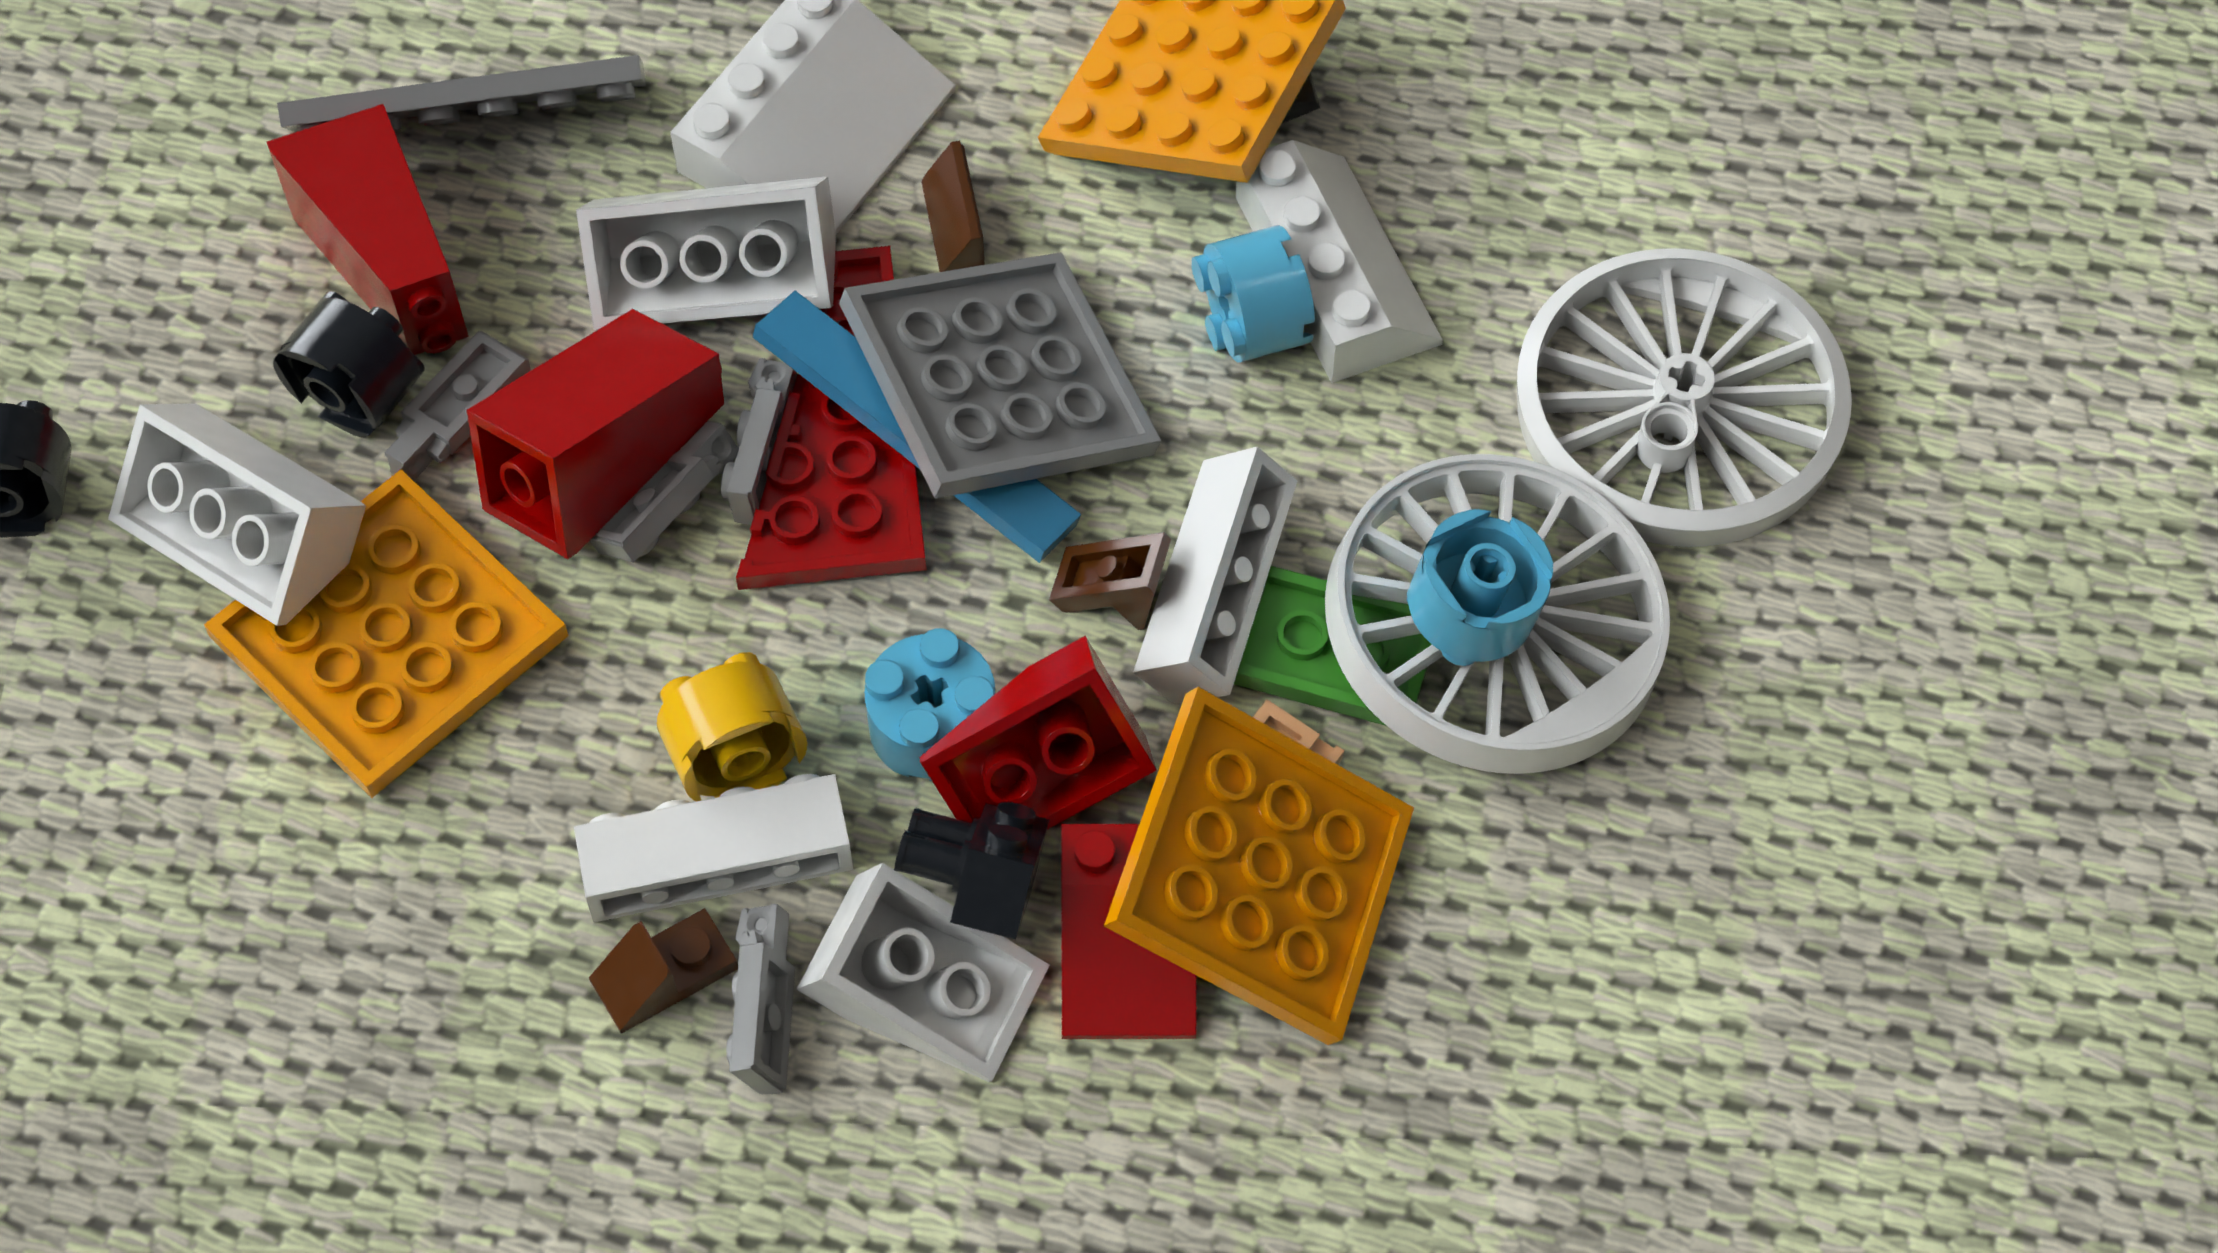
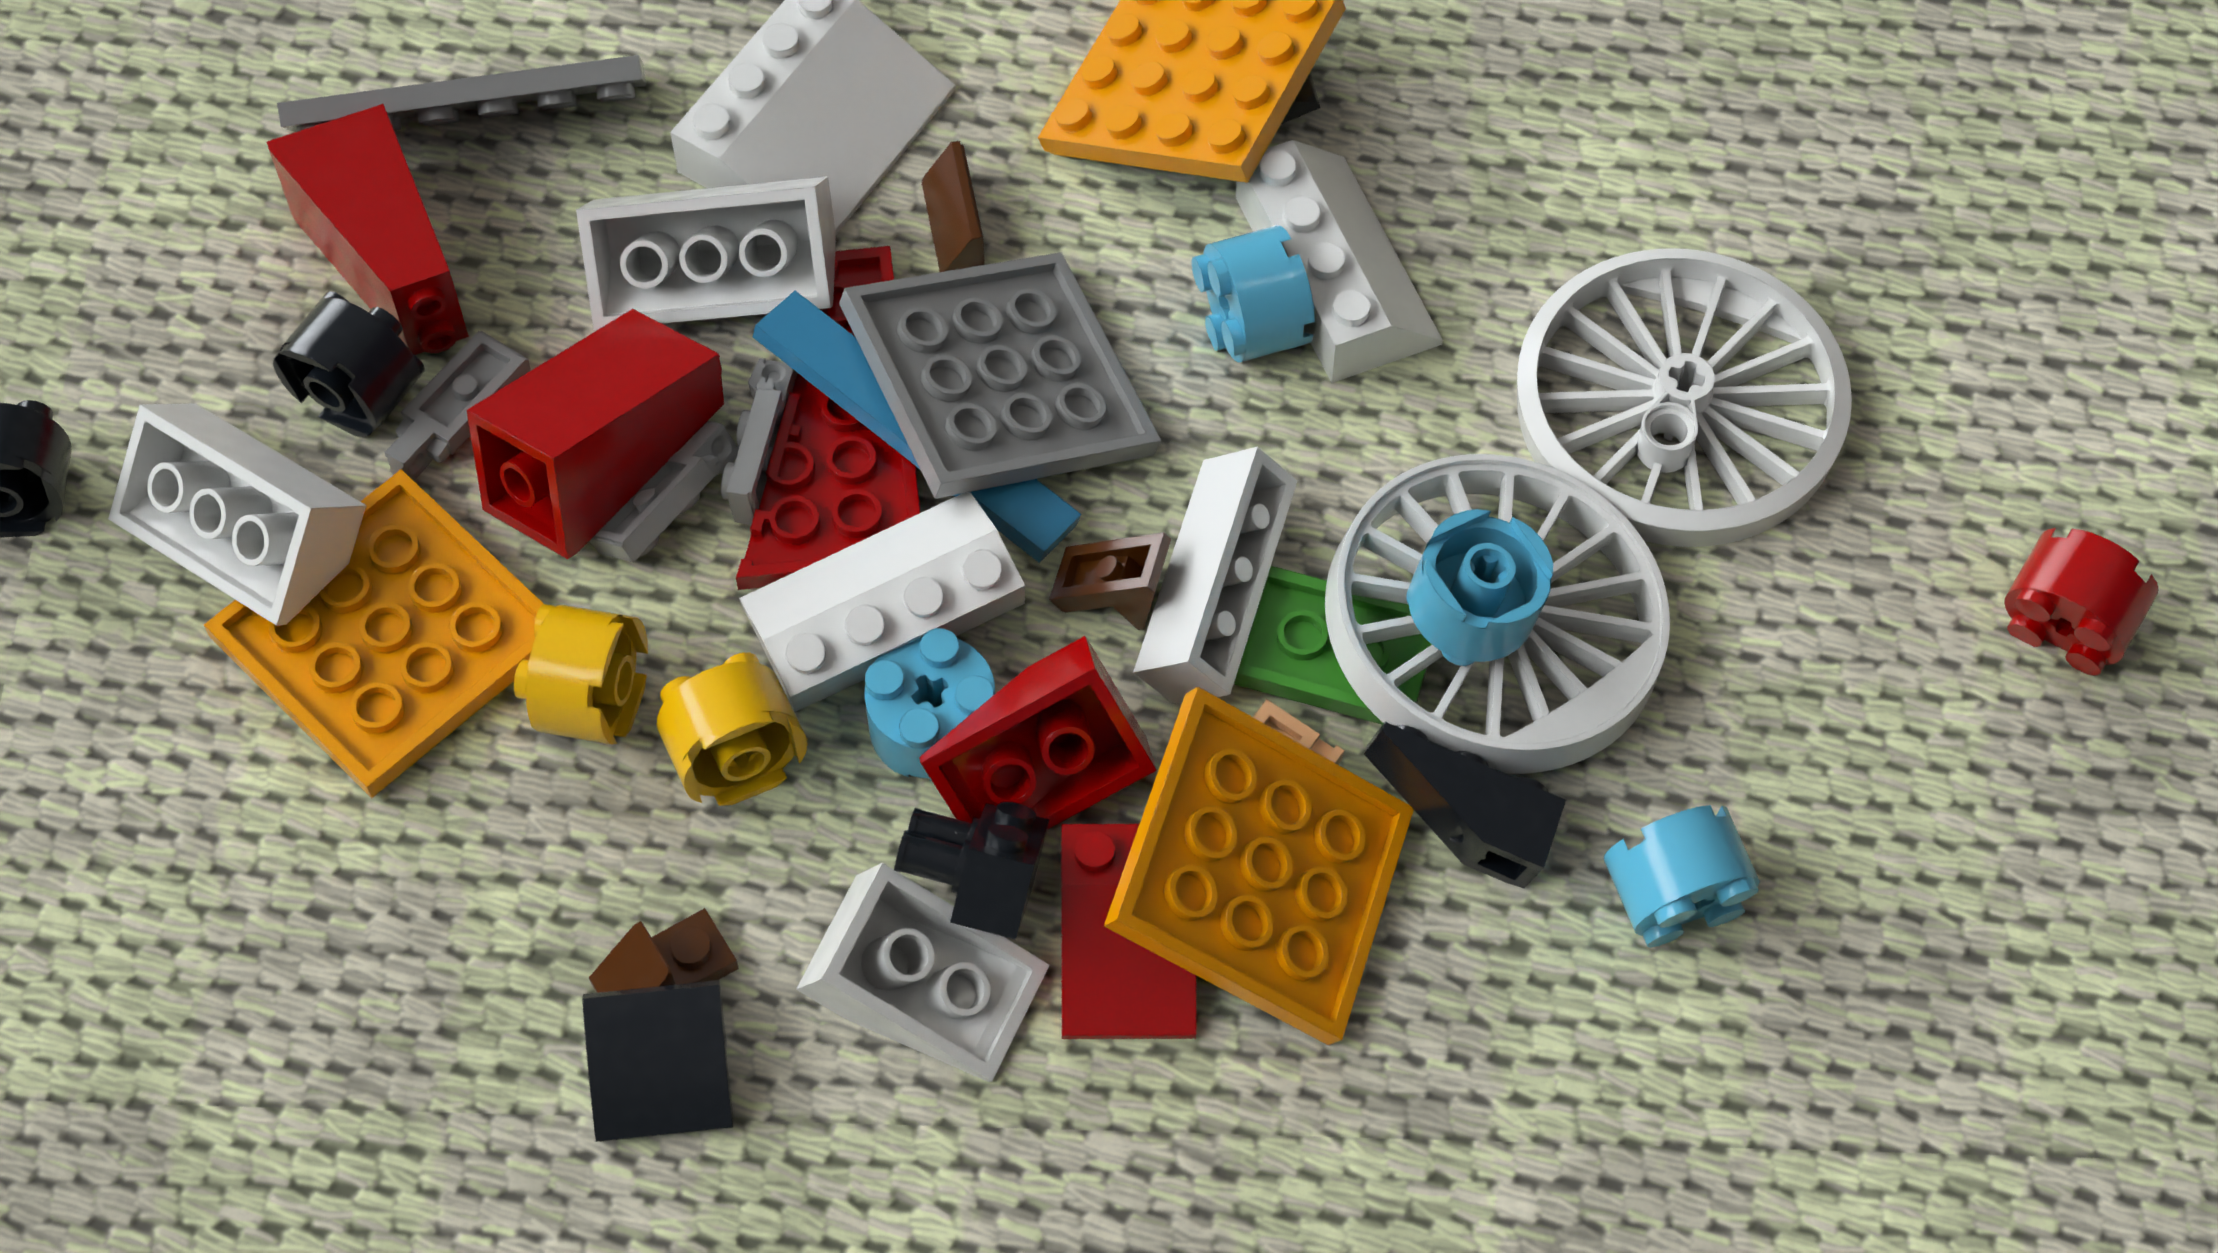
(583, 673): none -> yellow brick
(657, 1060): none -> black slope
(713, 847): white brick -> none
(762, 1001): light grey hinge -> none
(882, 594): none -> white slope
(1478, 812): none -> black slope
(1683, 872): none -> medium azure brick
(2080, 598): none -> red brick

